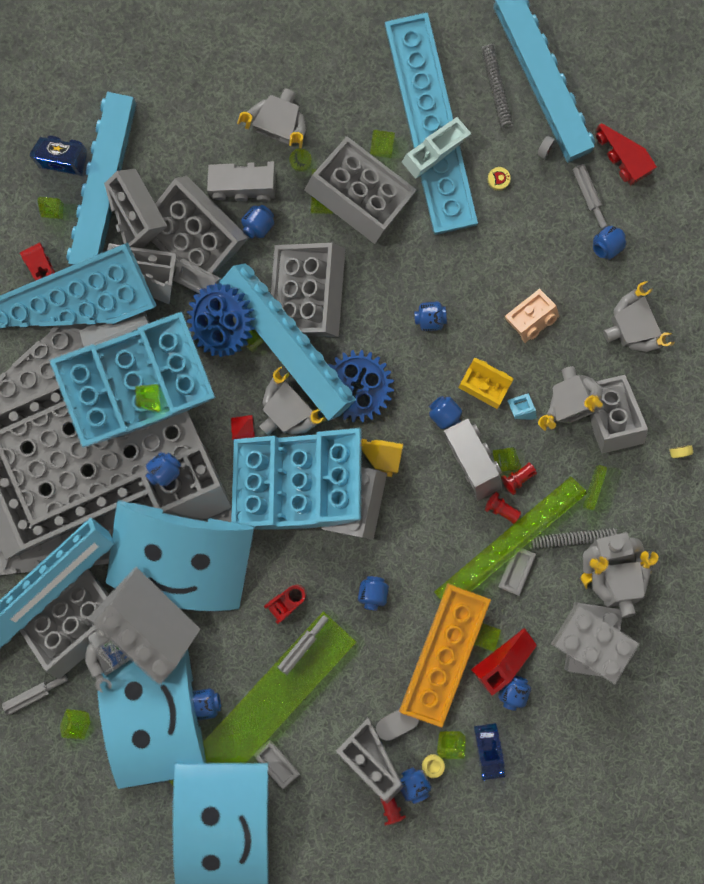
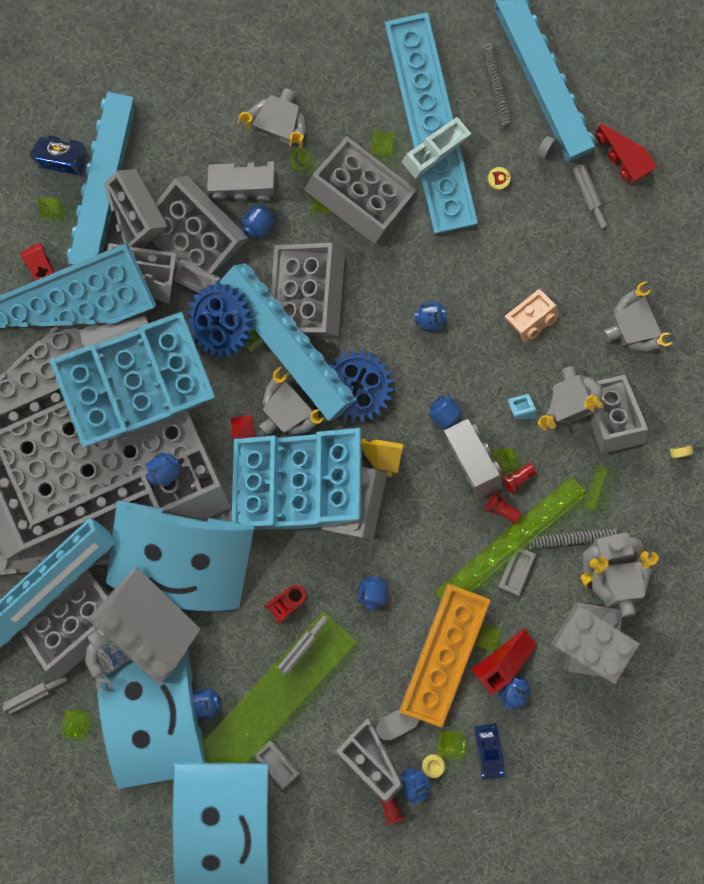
(148, 397): clear neon green slope -> none
(486, 383): yellow bracket -> none
(609, 242): blue head -> none

